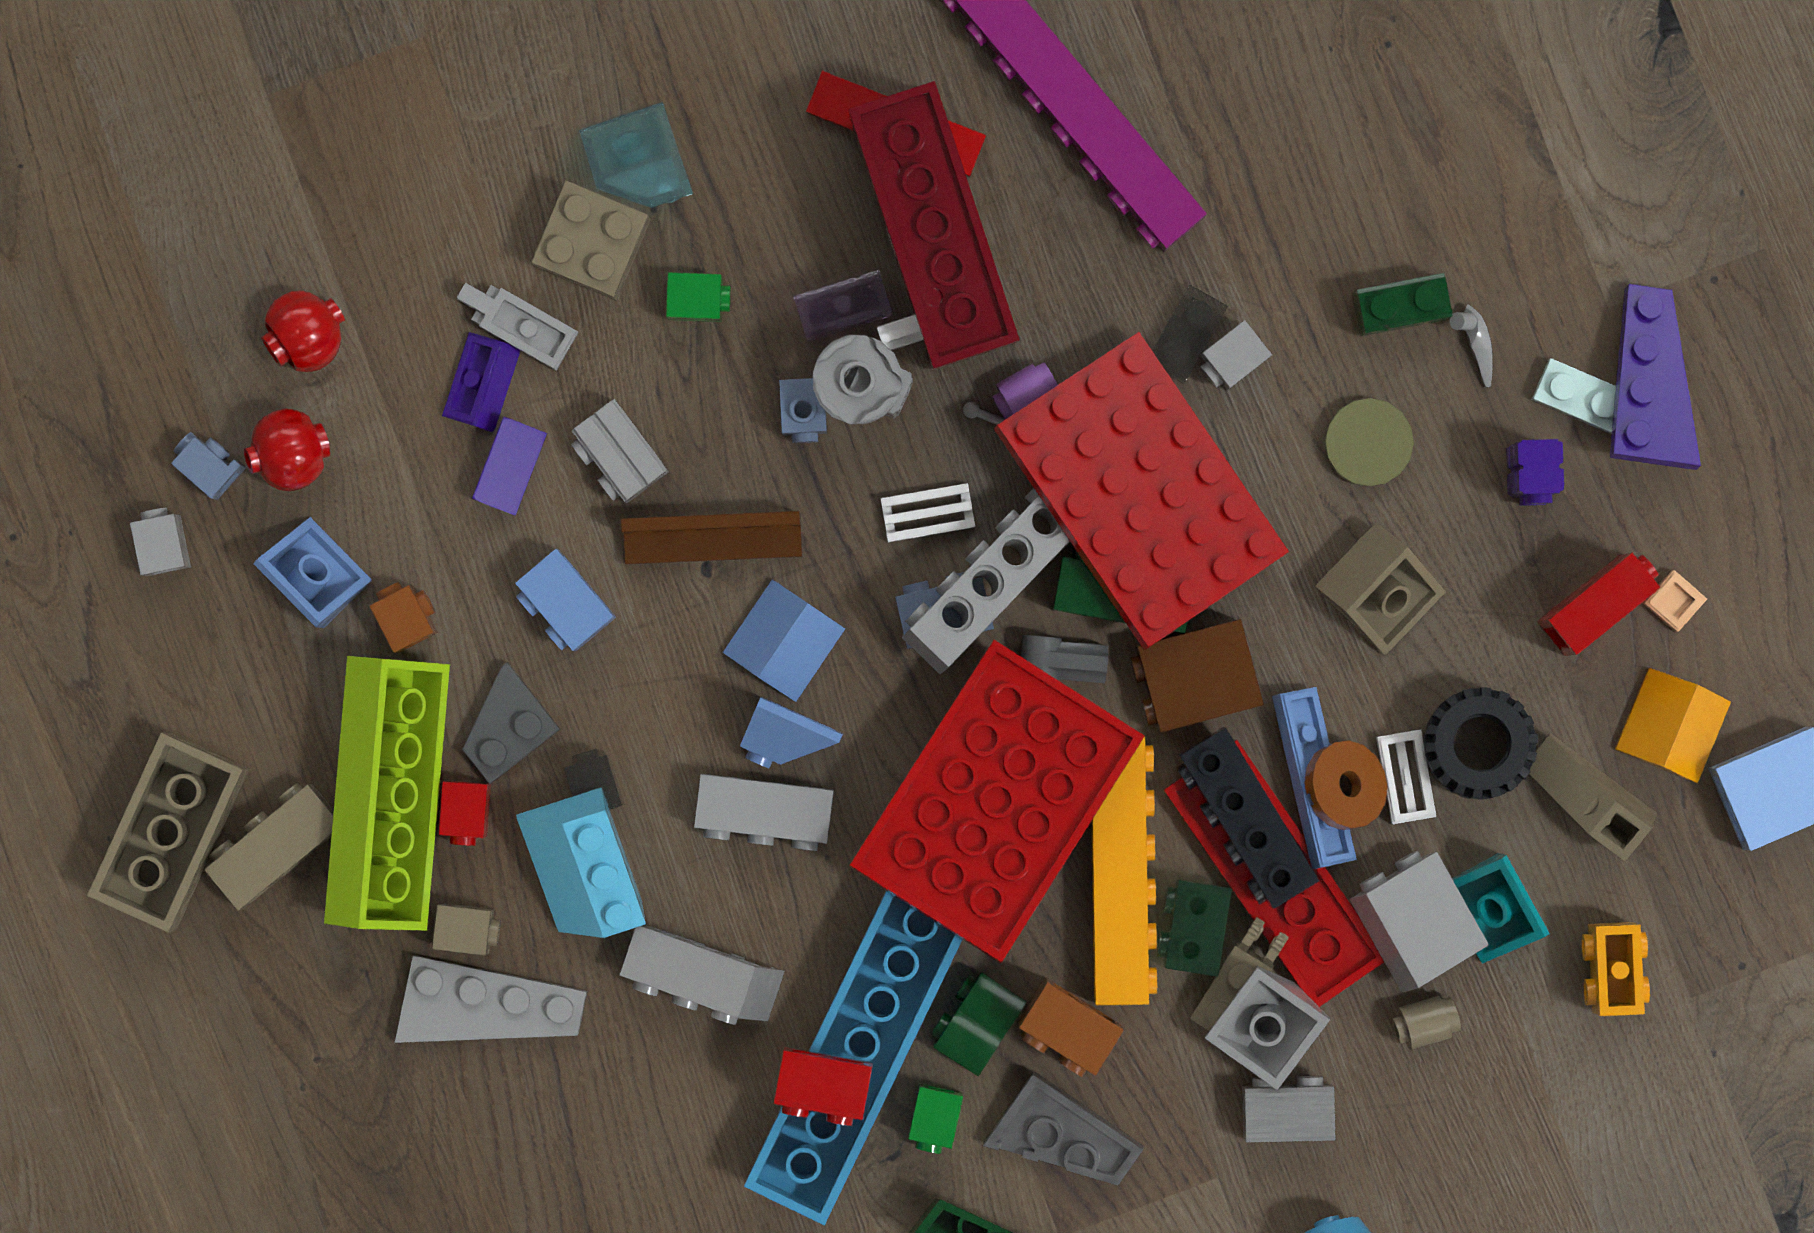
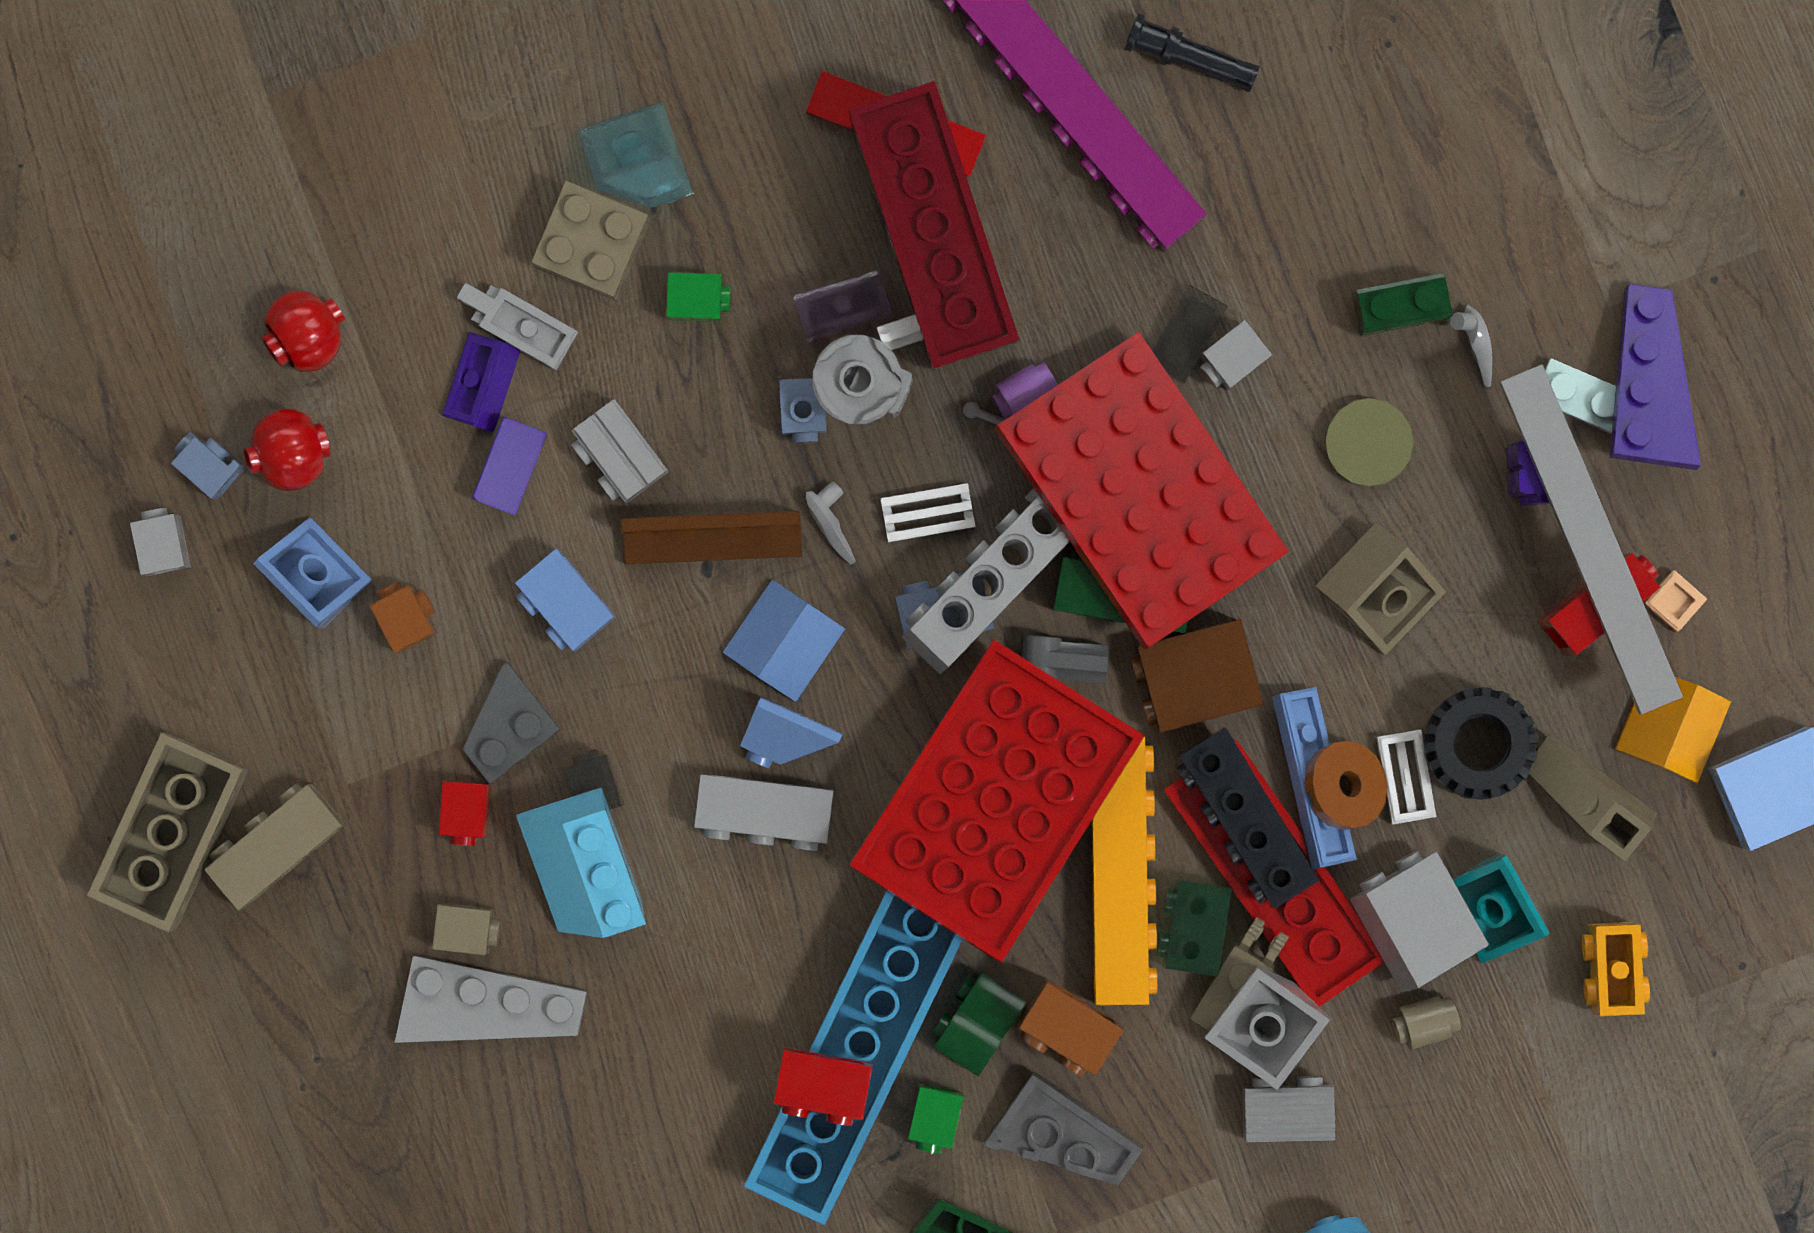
(386, 794): lime brick -> none
(700, 976): light grey wedge -> none
(826, 521): none -> light grey bar
(1172, 47): none -> black pin
(1590, 539): none -> light grey tile

